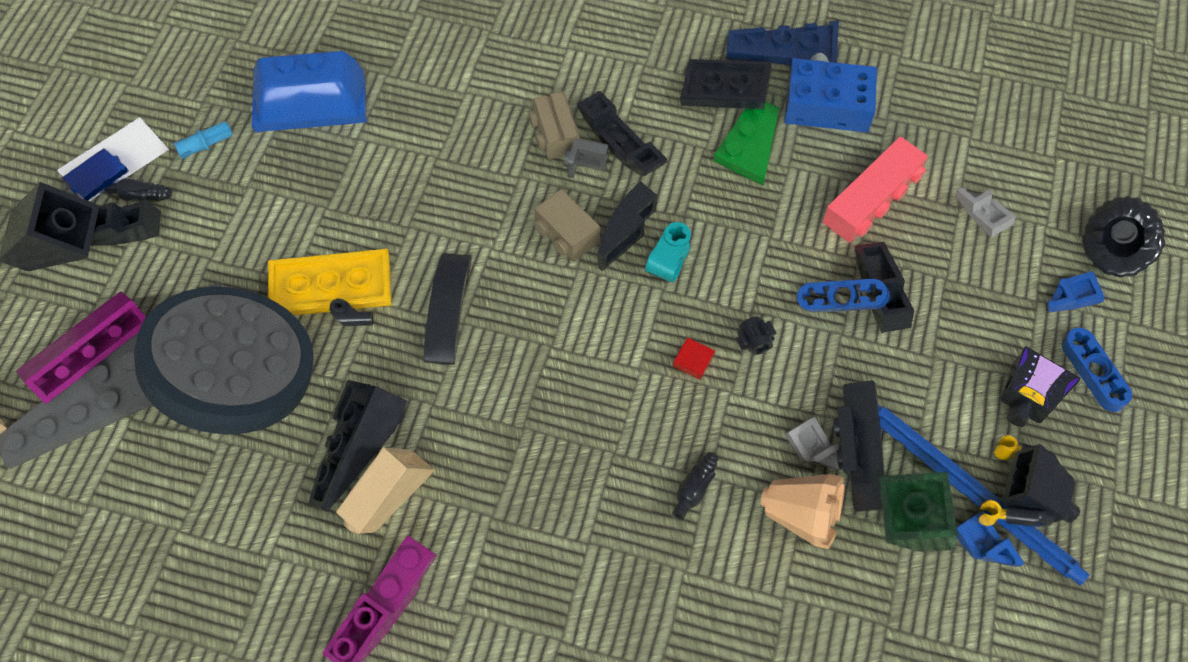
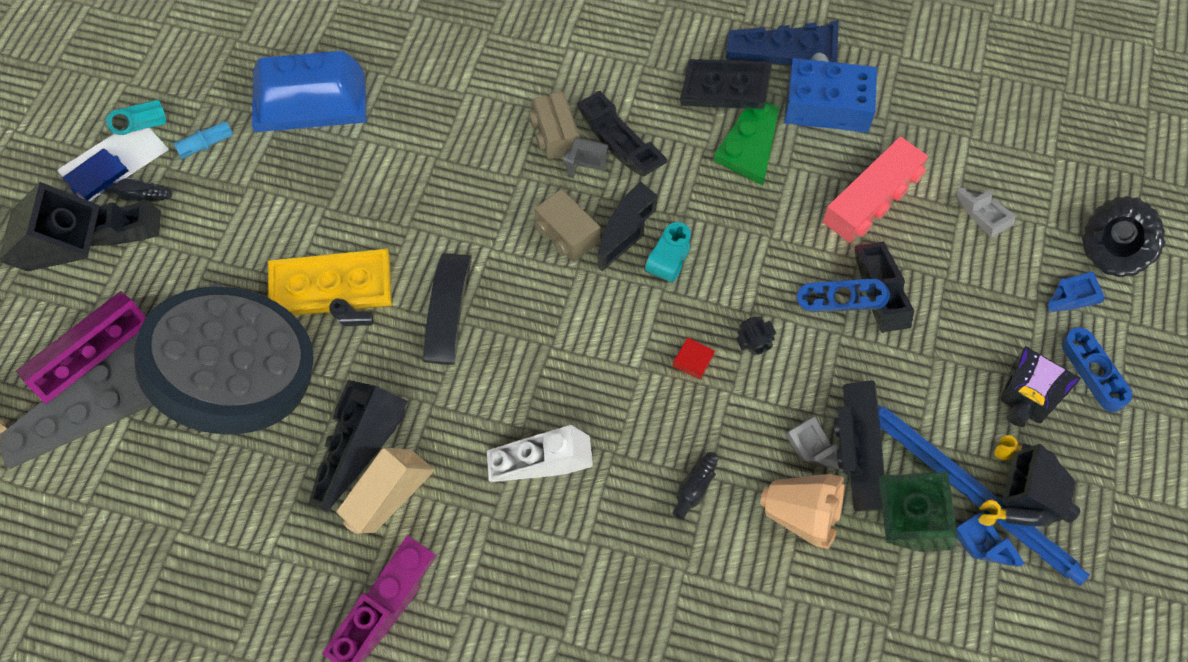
(137, 116): none -> teal piece
(541, 455): none -> white slope

